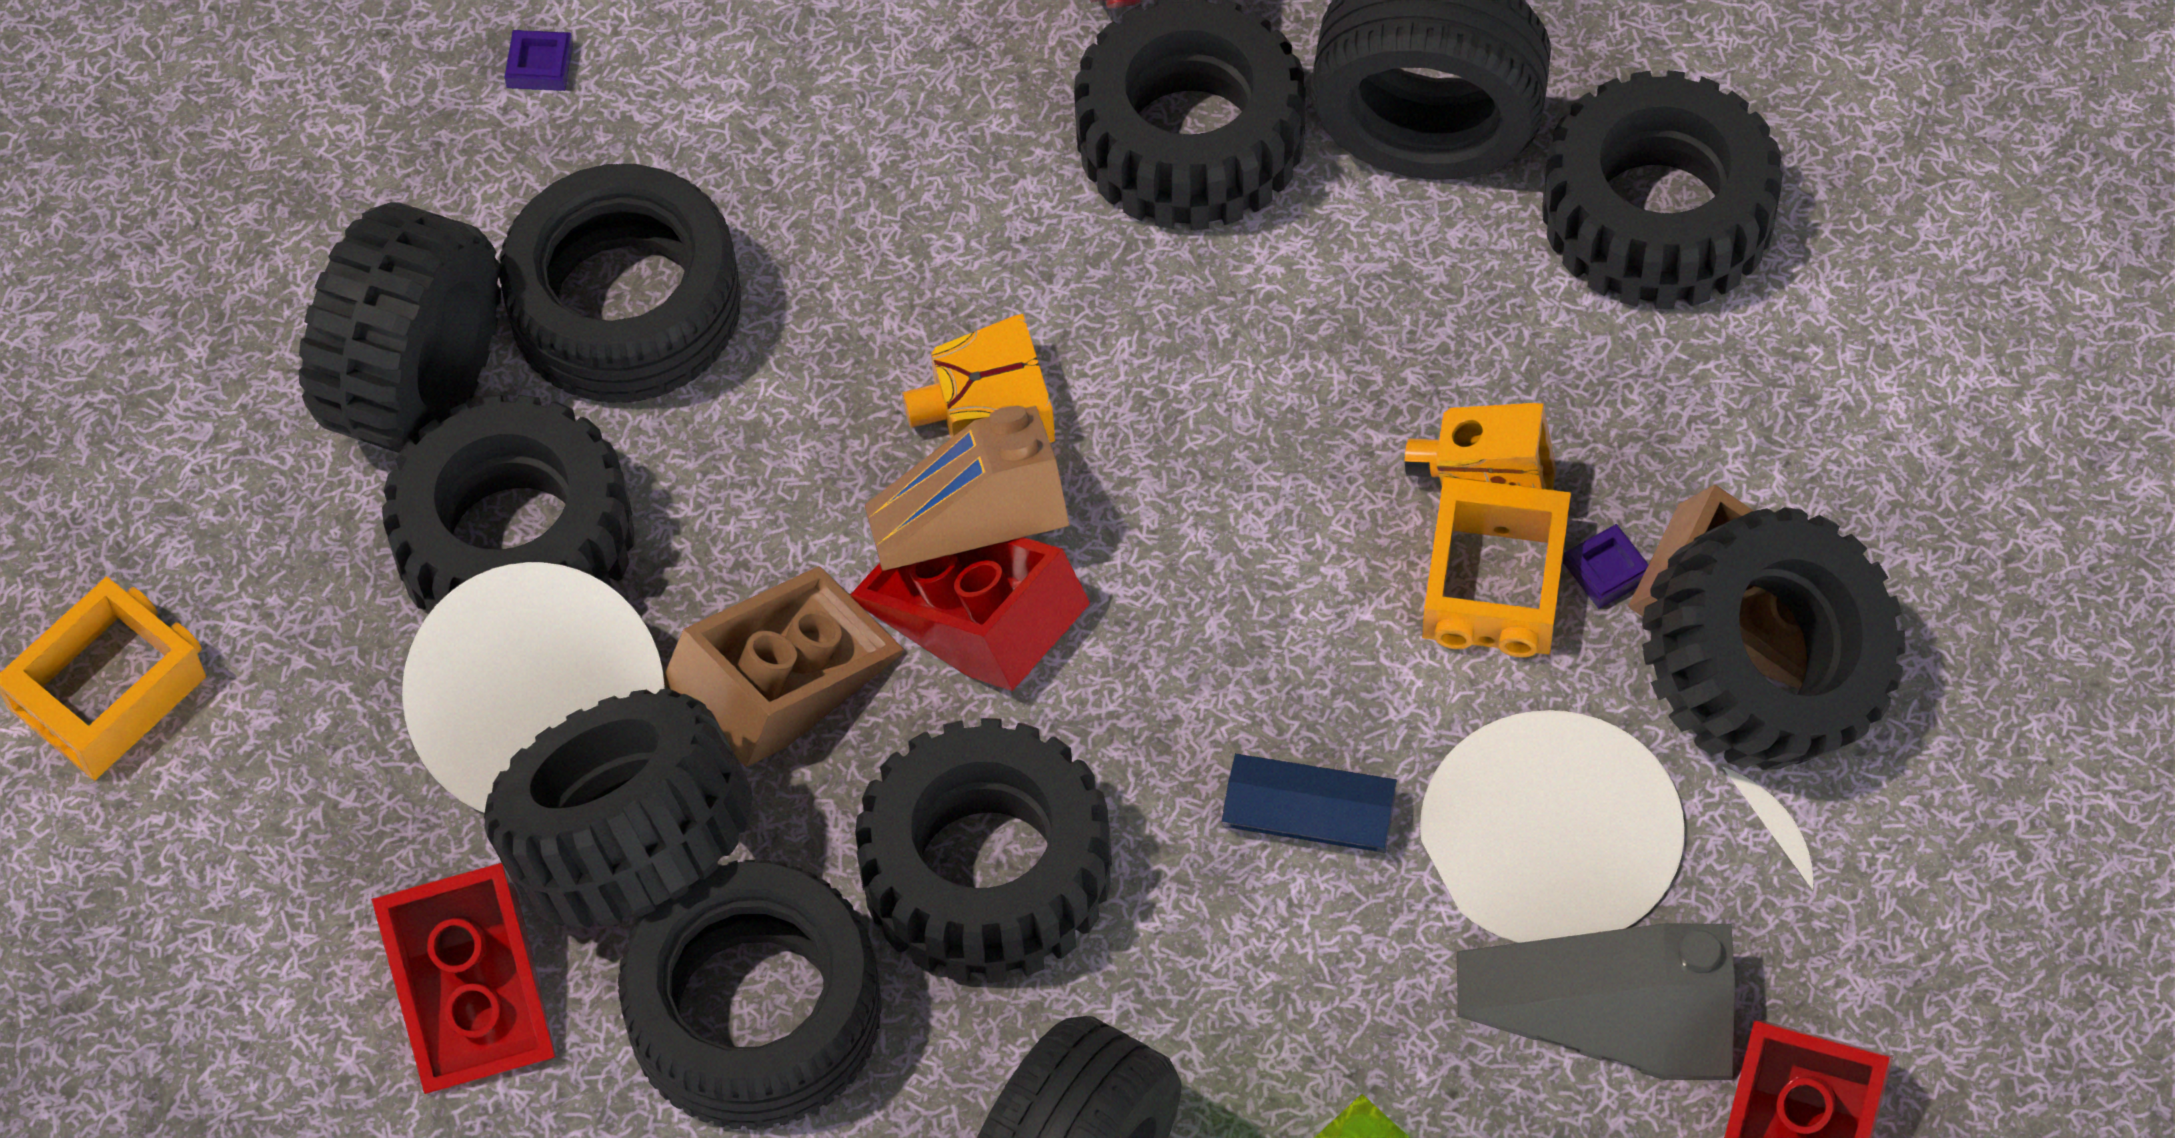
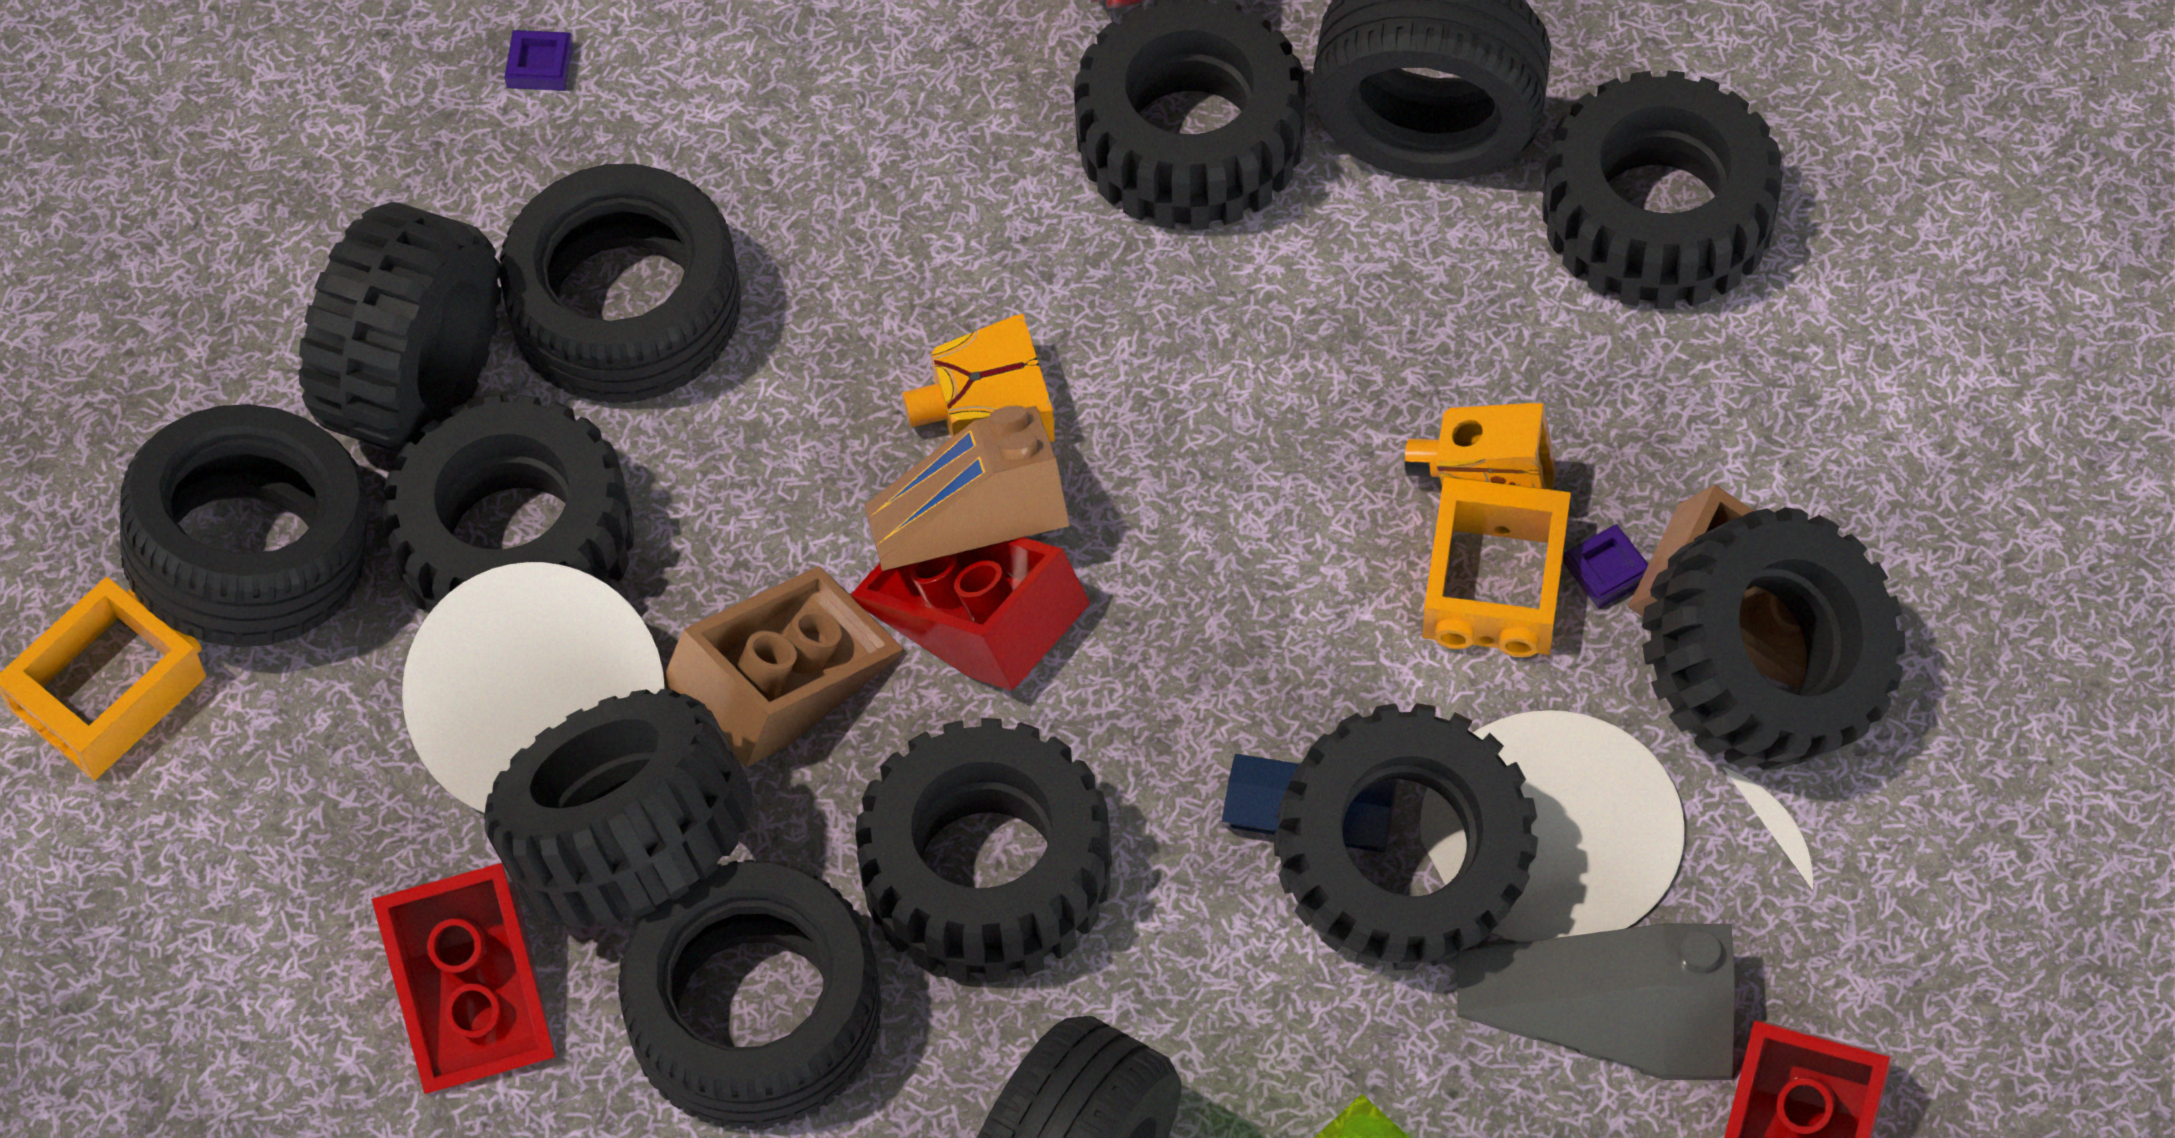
(239, 455): none -> black tyre
(1458, 768): none -> black tyre

